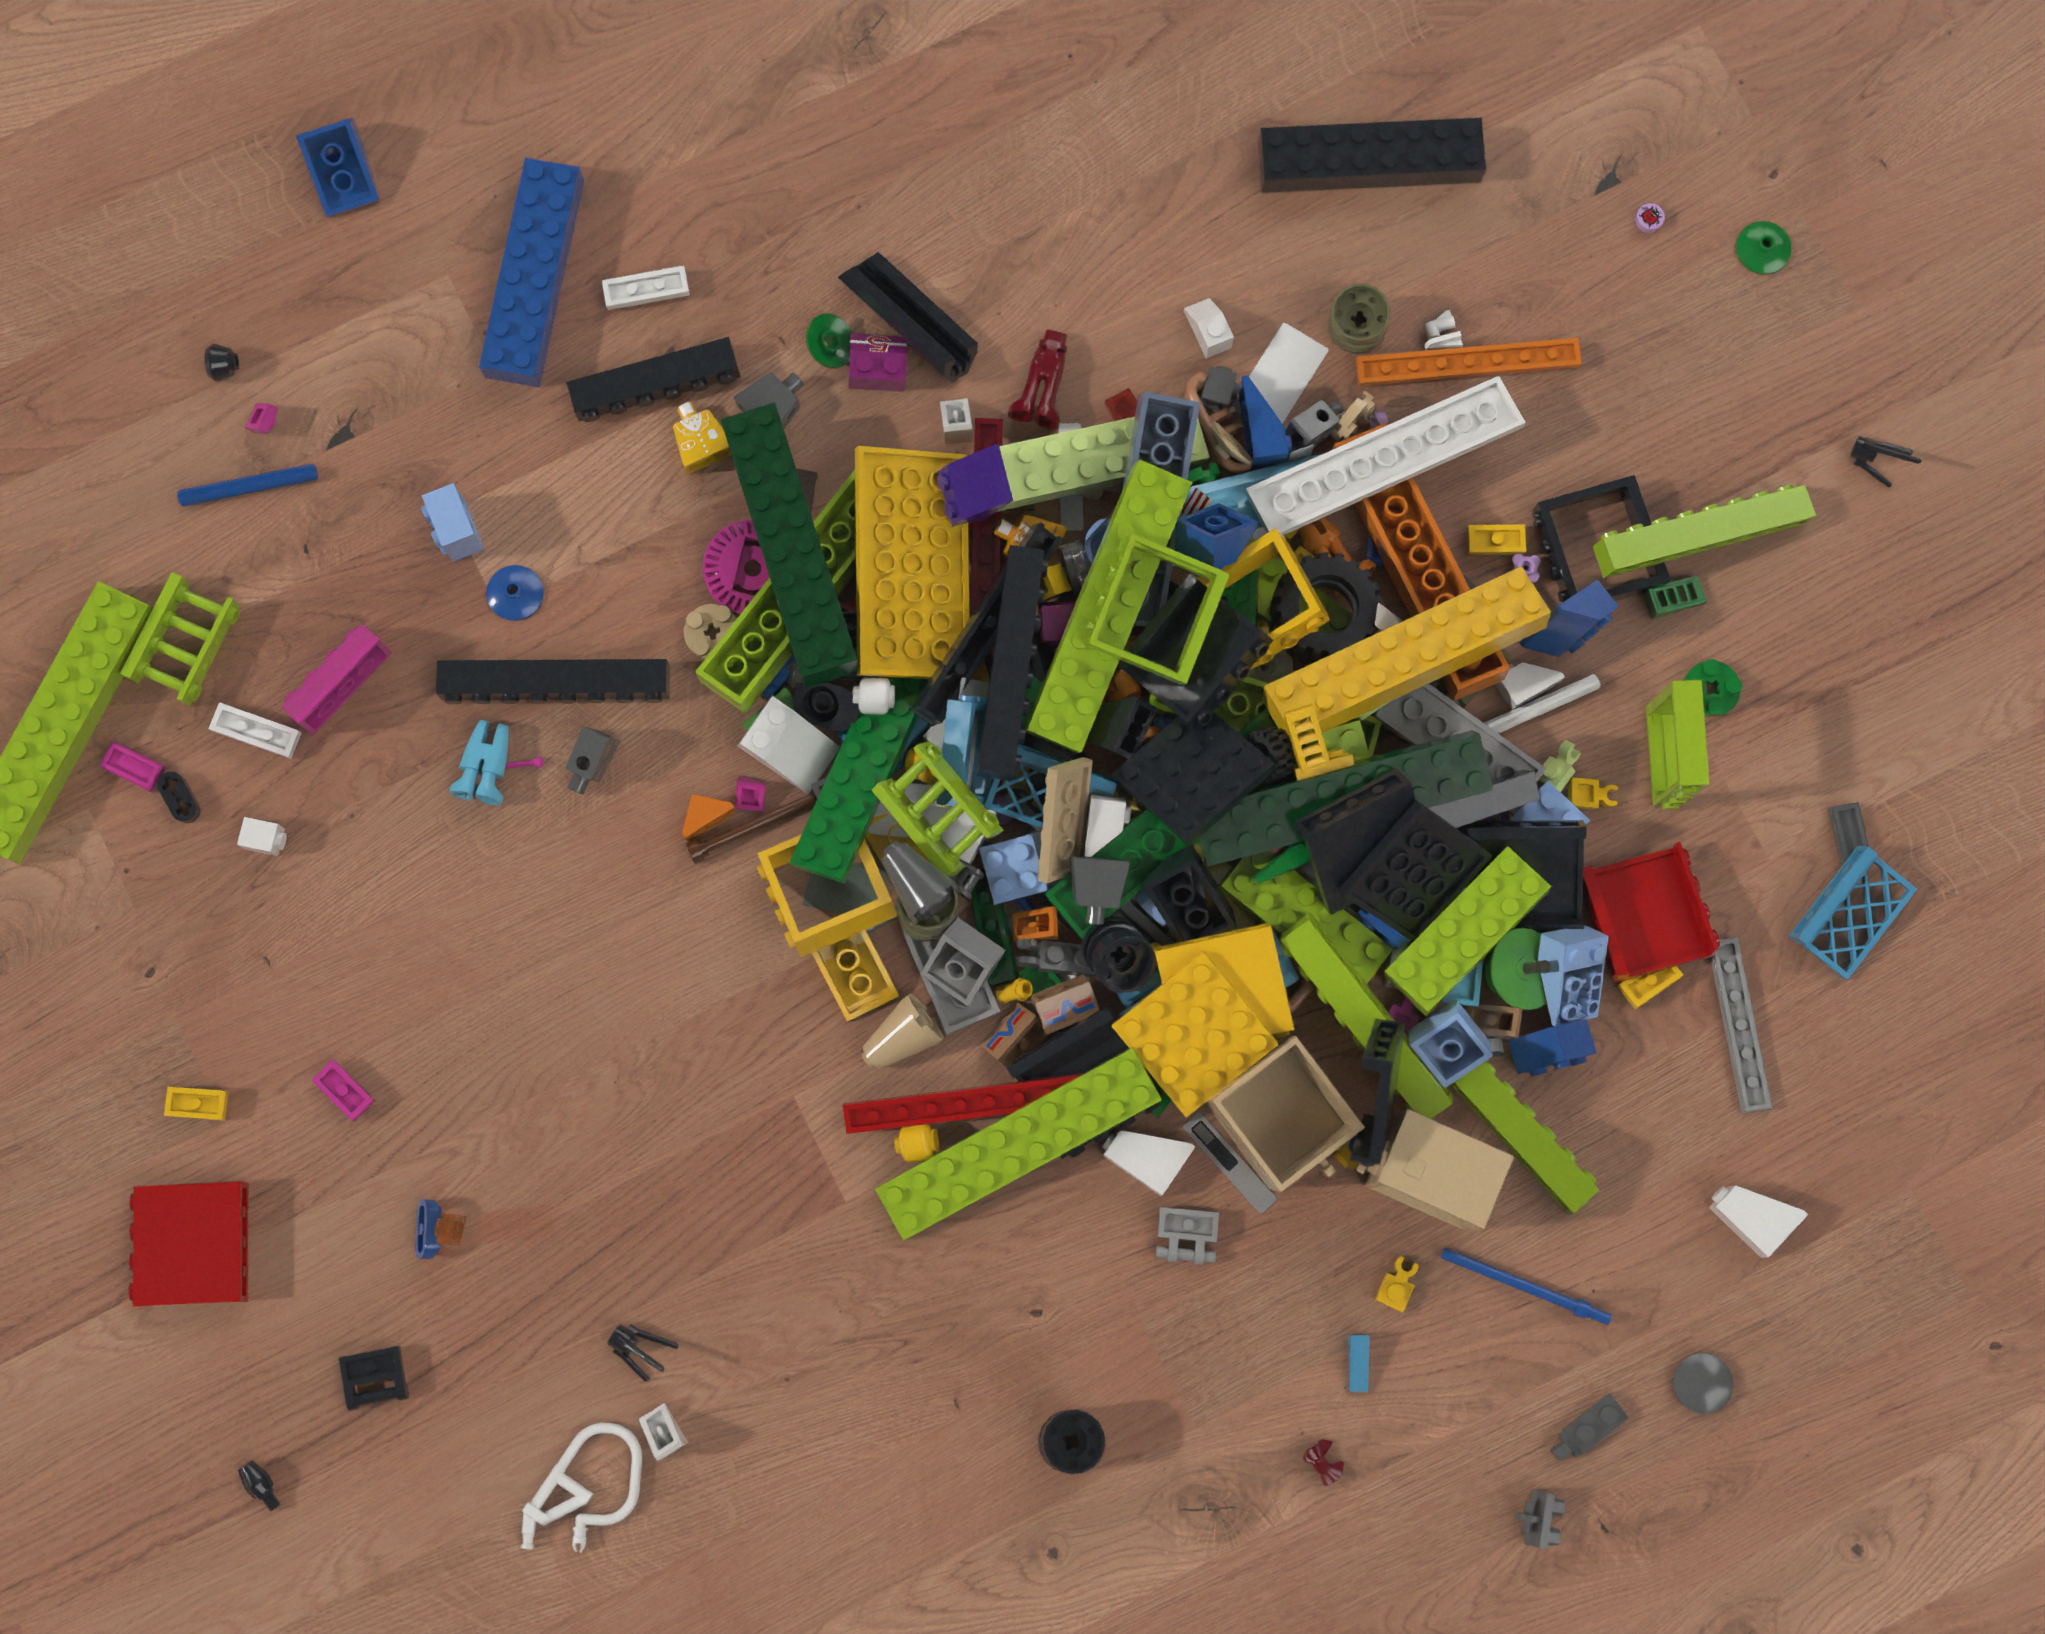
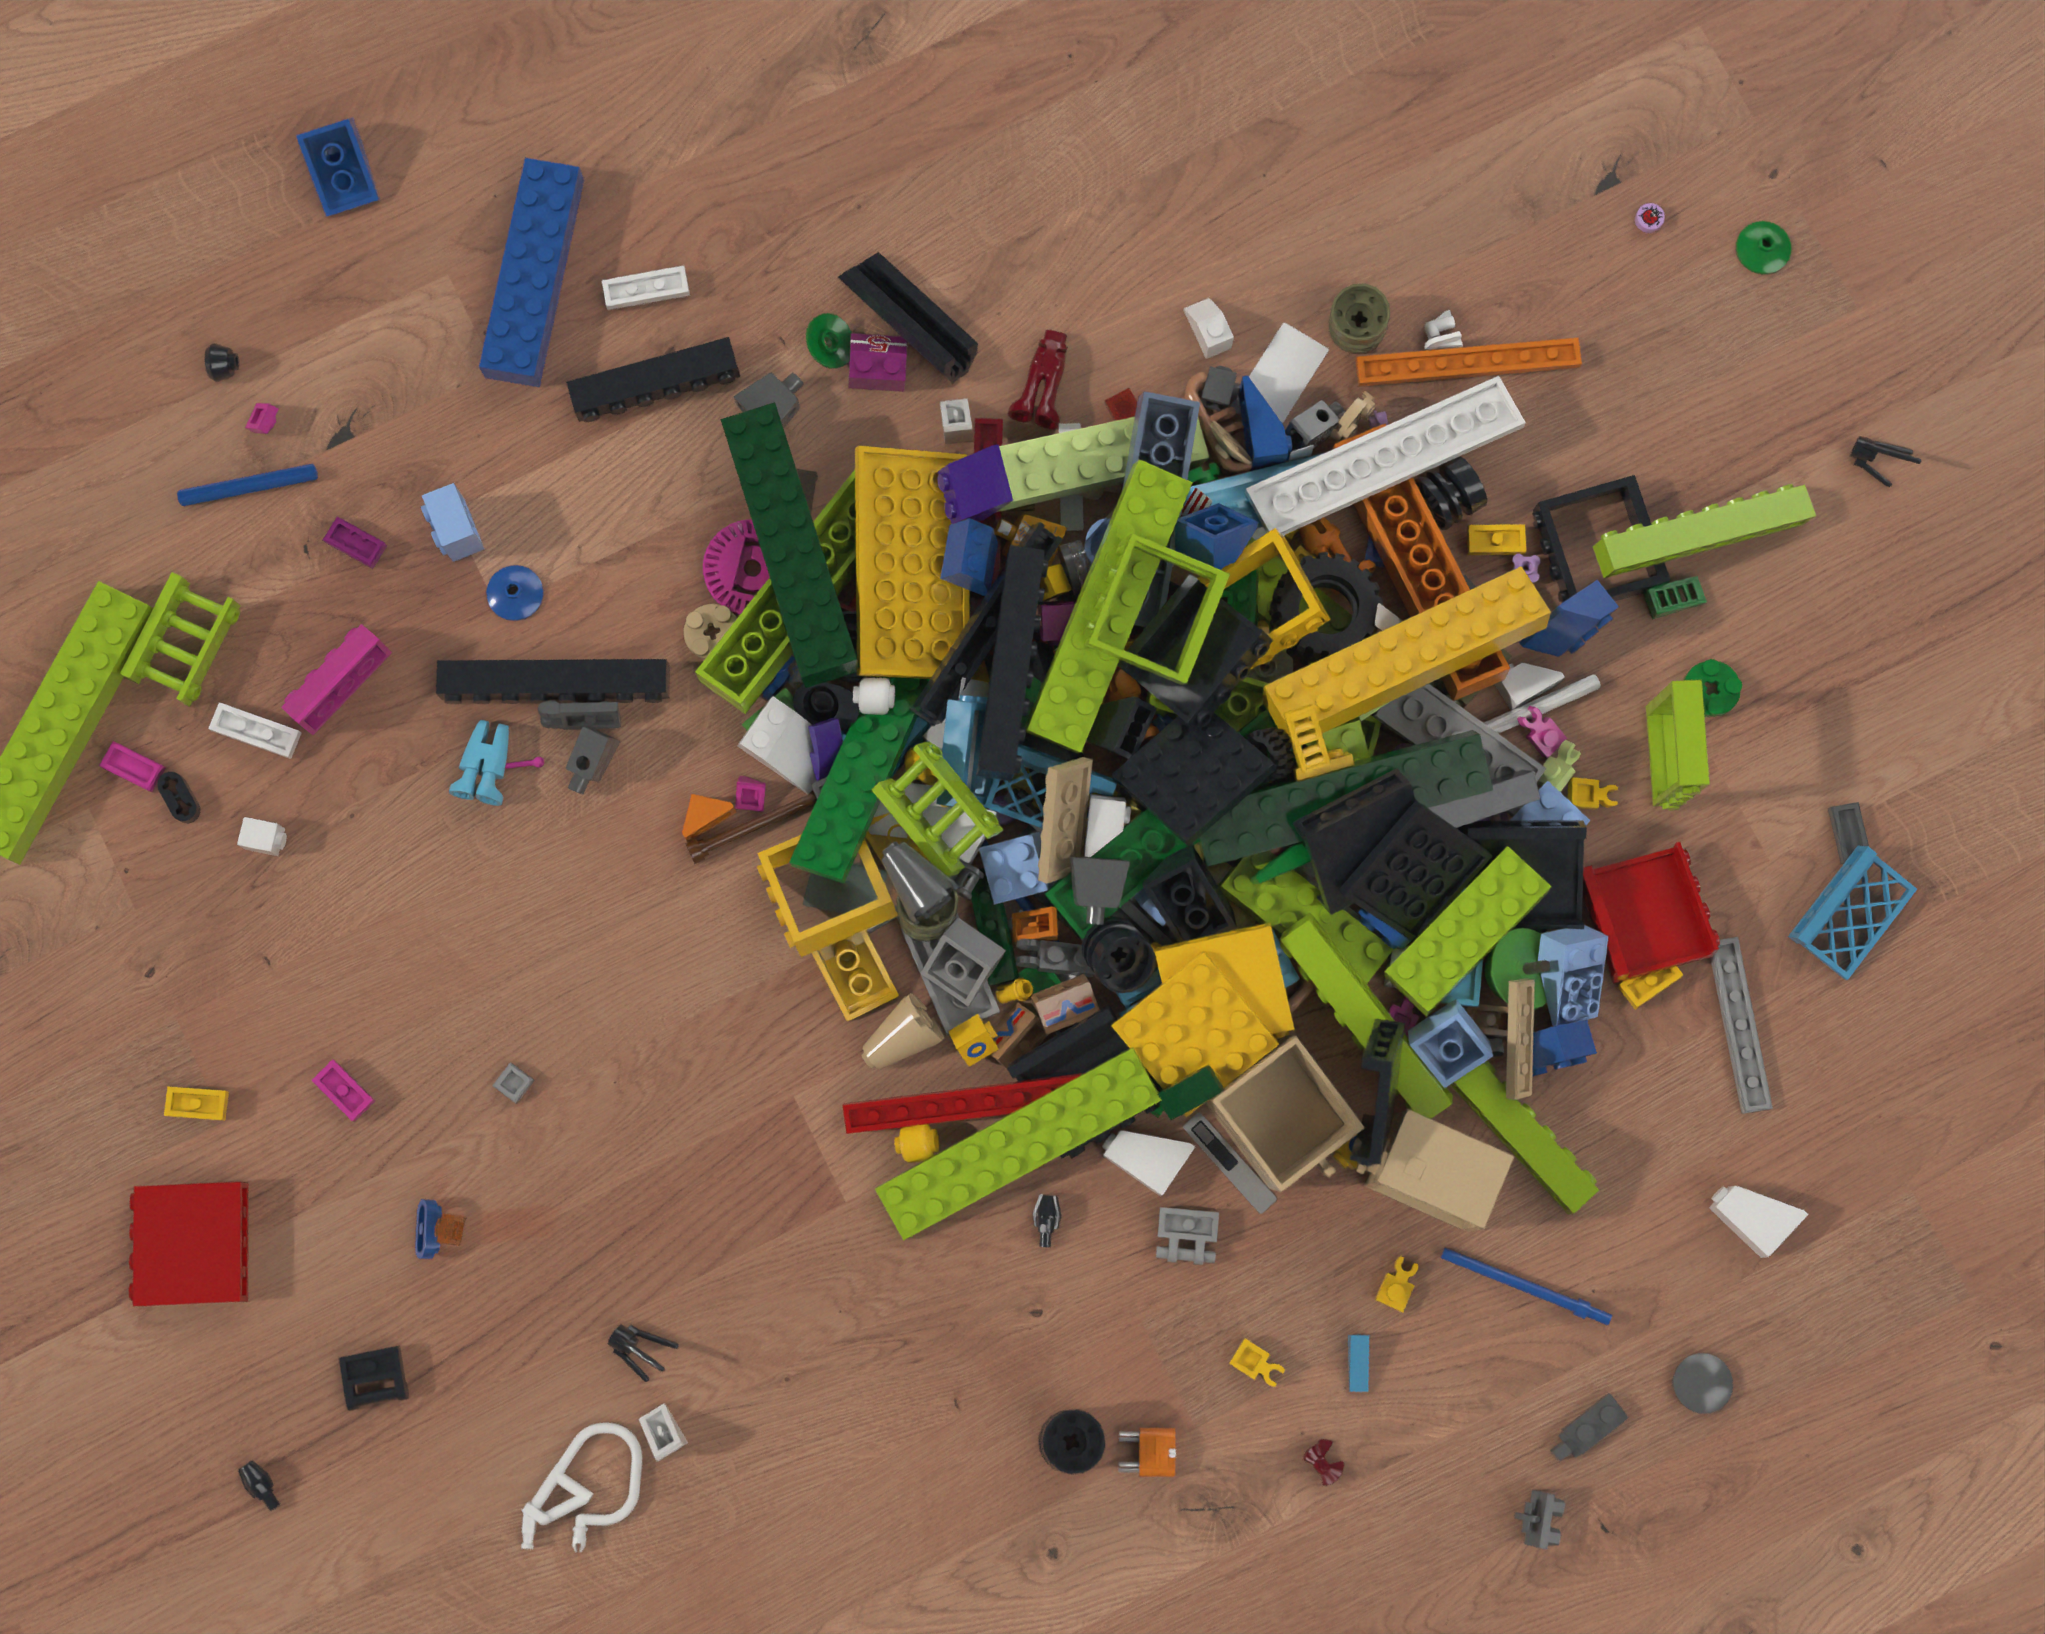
(354, 542): none -> magenta plate
(513, 1083): none -> light grey tile
(576, 715): none -> dark grey hinge
(699, 438): yellow torso -> none
(826, 743): none -> dark purple slope
(970, 556): none -> blue slope
(974, 1039): none -> yellow brick
(1047, 1217): none -> black piece
(1156, 1452): none -> orange piece
(1190, 1092): none -> dark green slope
(1252, 1361): none -> yellow plate
(1371, 155): black brick -> none
(1452, 492): none -> black wheel
(1520, 1038): none -> tan tile
(1544, 733): none -> dark pink plate

